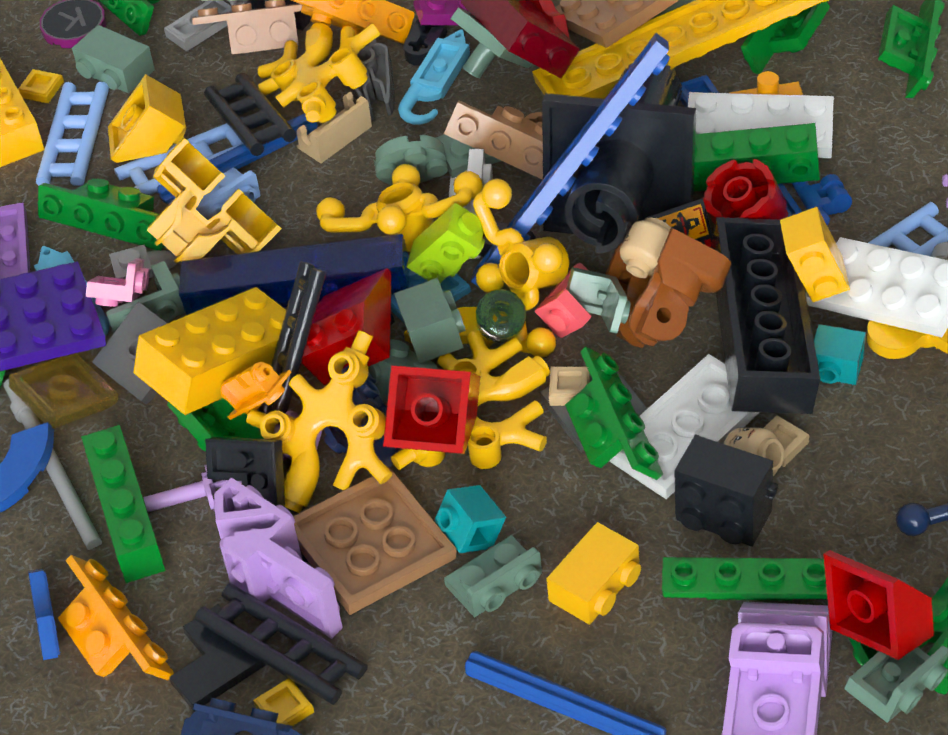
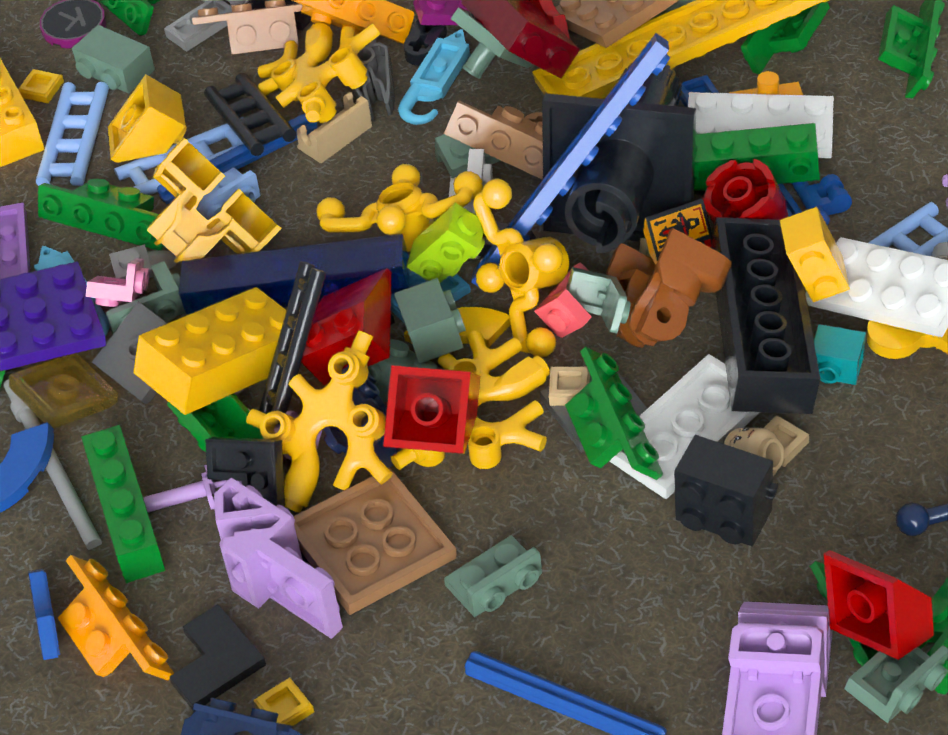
(253, 388): light orange hinge -> none
(286, 663): black bar -> none
(425, 155): sand green plate -> none
(470, 518): teal brick -> none
(500, 302): clear green head -> none
(594, 573): yellow brick -> none
(643, 246): tan head -> none
(744, 578): green bracket -> none

